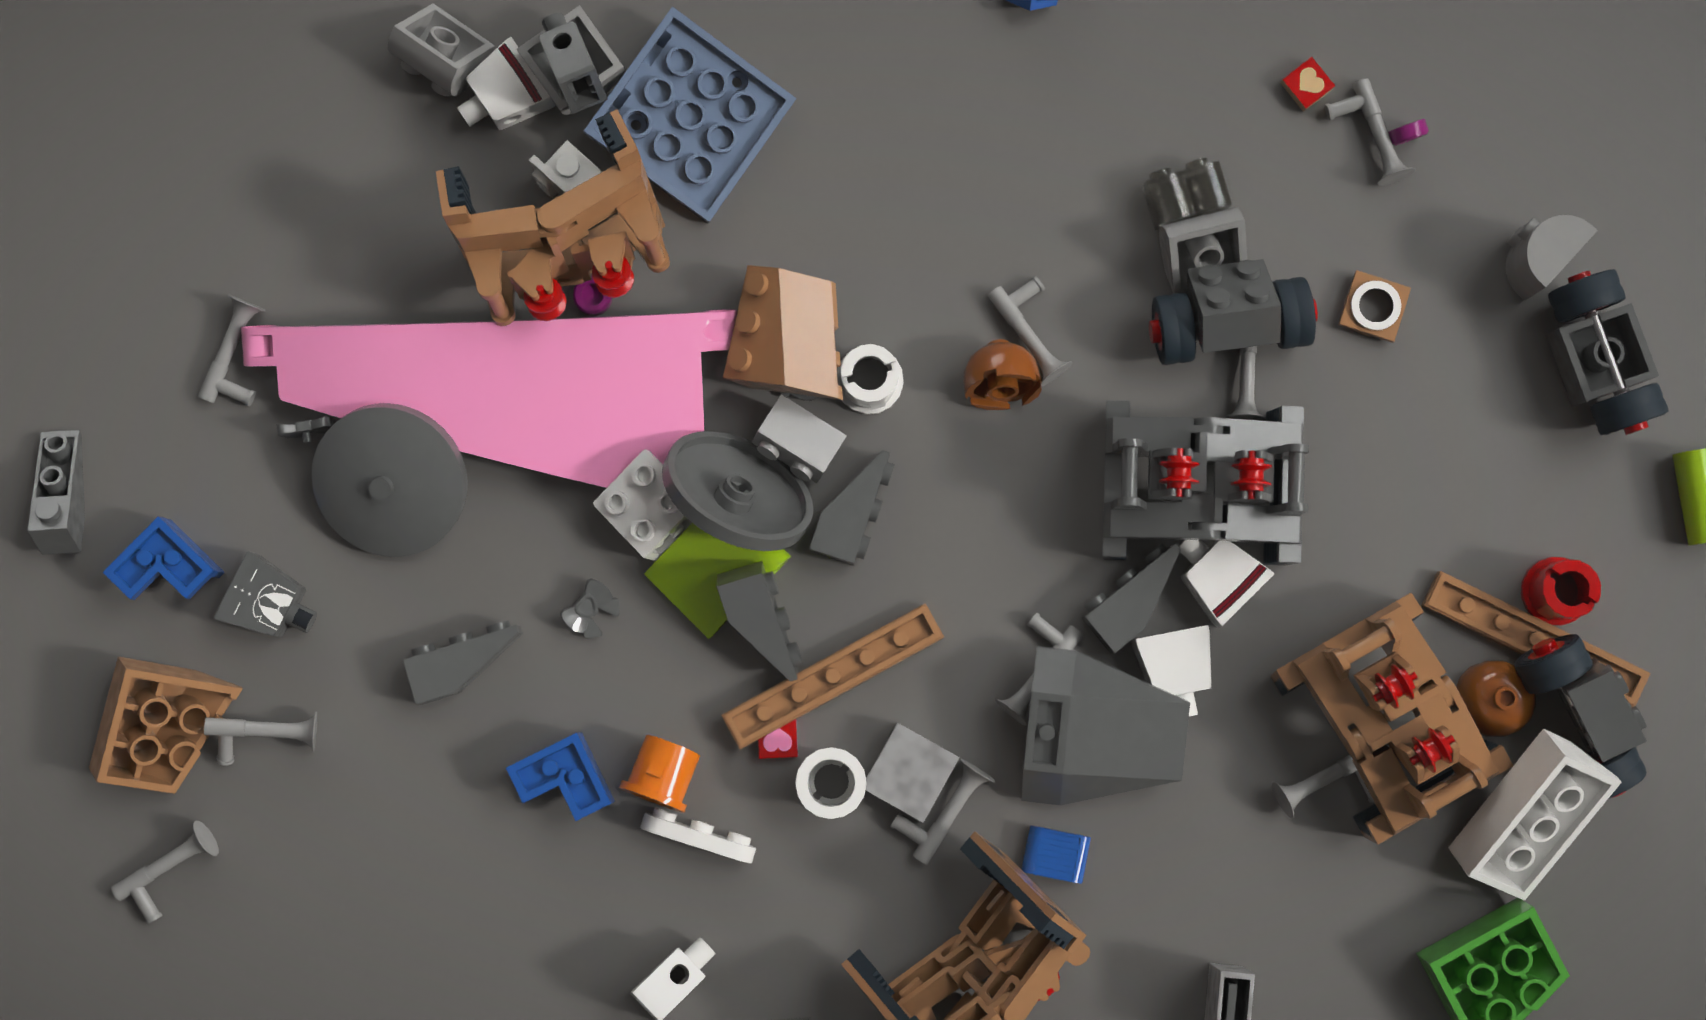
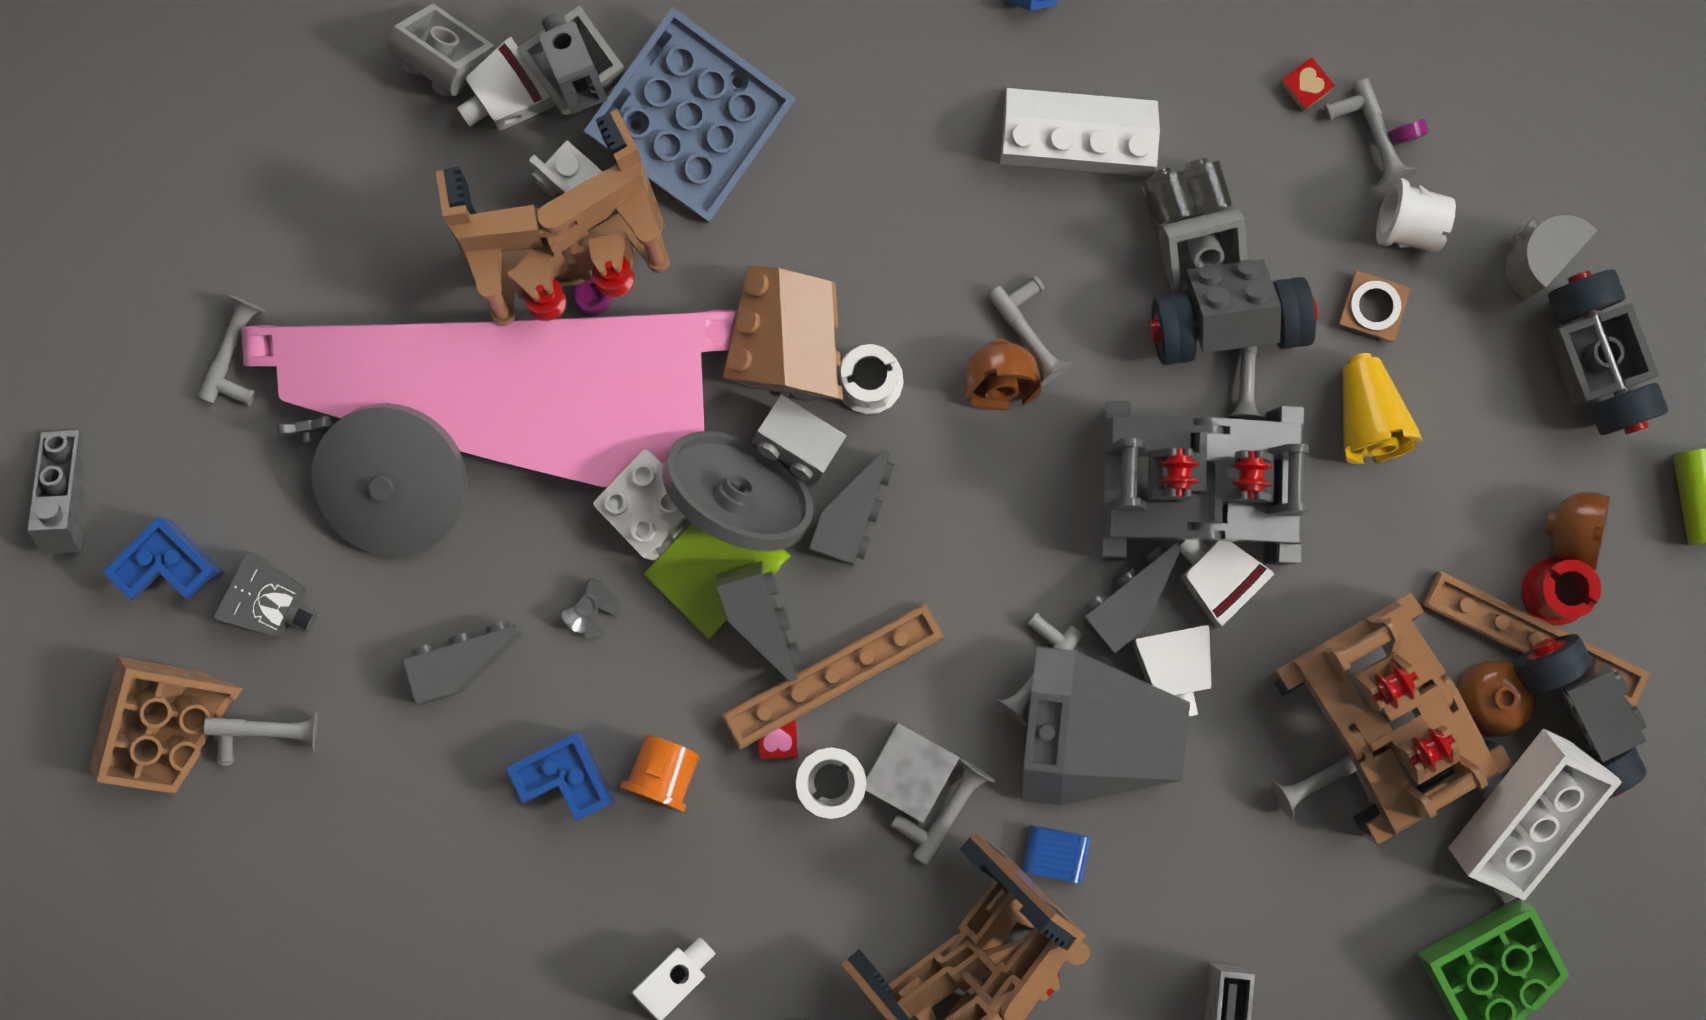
(134, 884): light grey piece -> none
(699, 835): white plate -> none
(1080, 132): none -> white slope
(1374, 413): none -> yellow cone
(1414, 217): none -> white piece
(1579, 527): none -> dark orange cylinder

